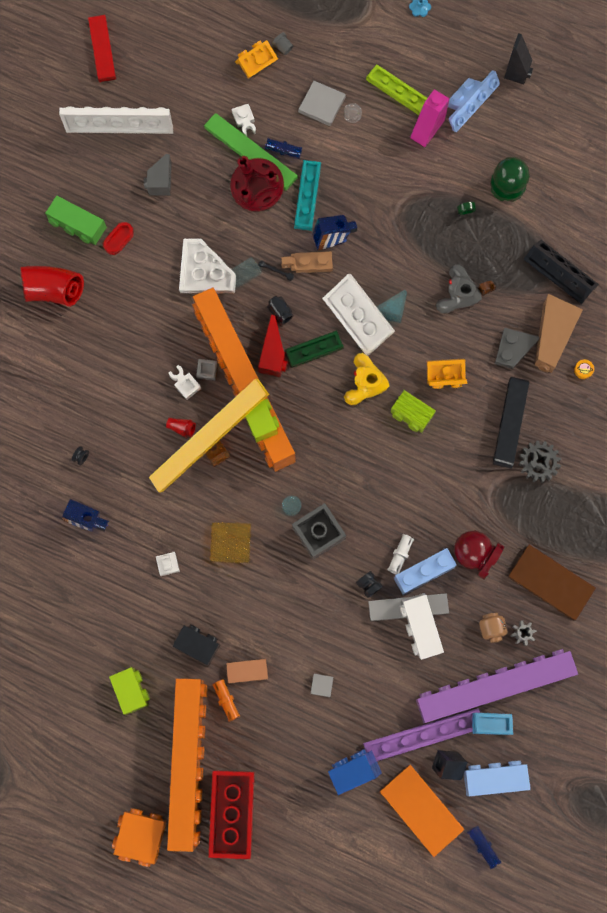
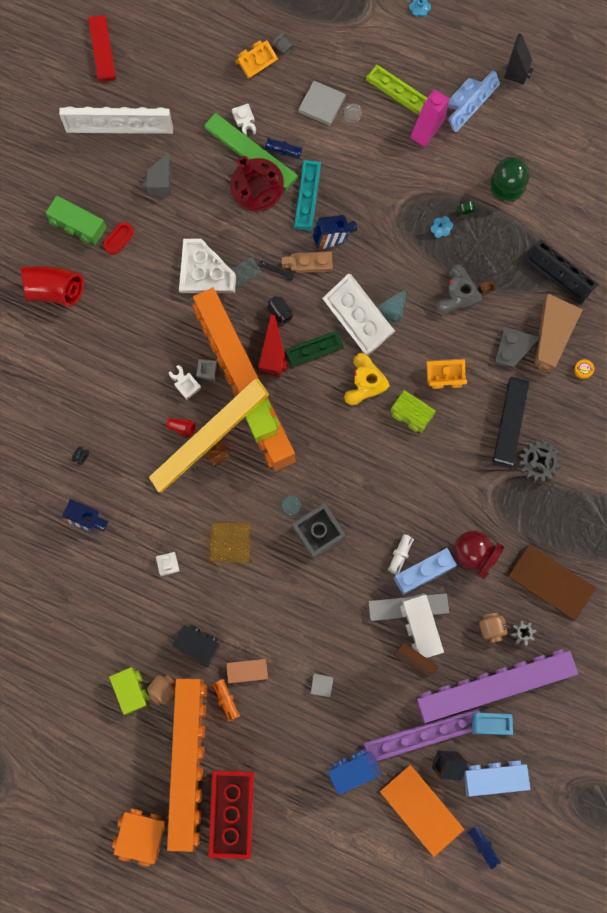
(161, 689): none -> medium nougat head
(365, 581): black wheel -> none
(415, 660): none -> reddish brown tile
(441, 227): none -> dark azure plant

